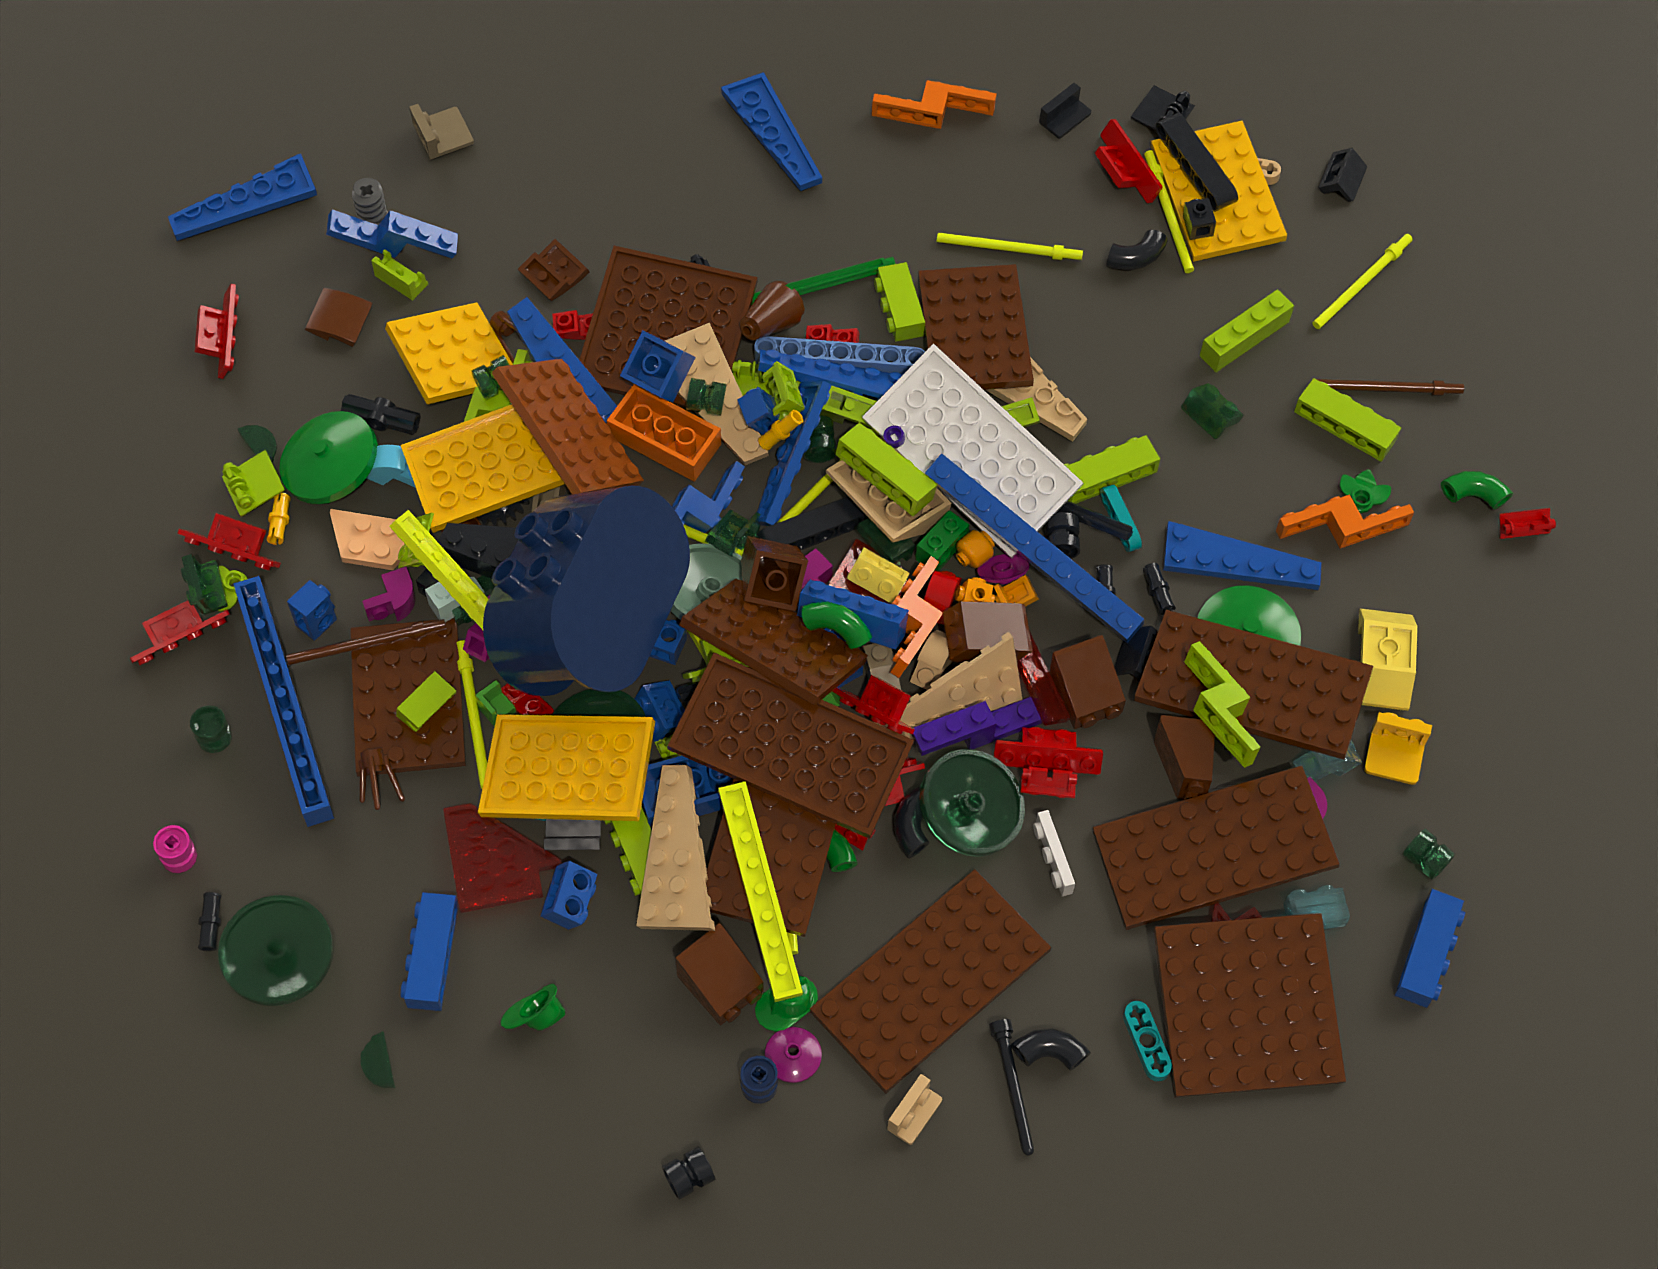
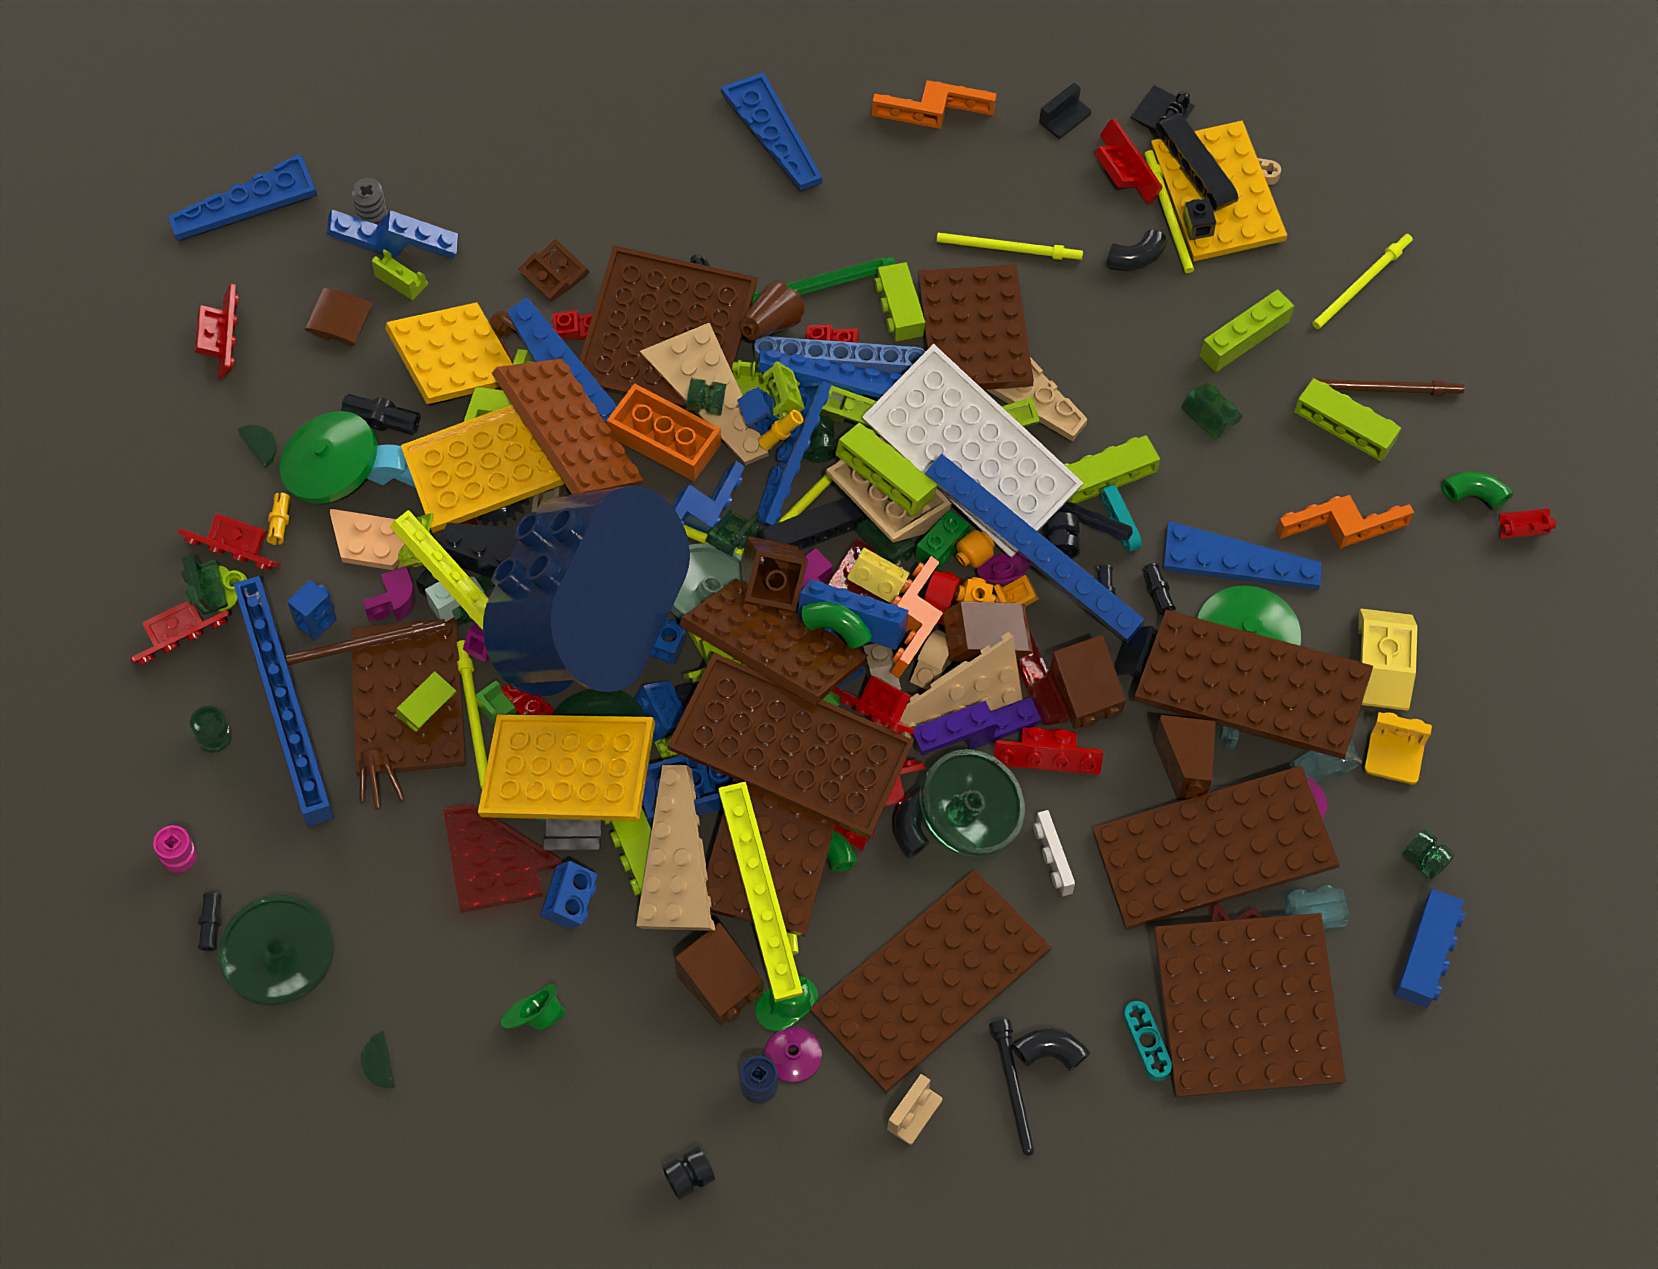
(252, 482): lime hinge -> none
(430, 952): blue brick -> none
(440, 131): dark tan bracket -> none
(485, 380): clear green wheel -> none
(657, 366): blue brick -> none
(899, 434): dark purple hinge -> none
(1061, 784): red hinge -> none
(1222, 704): lime bracket -> none
(1343, 174): black panel -> none
(1364, 489): green plate -> none

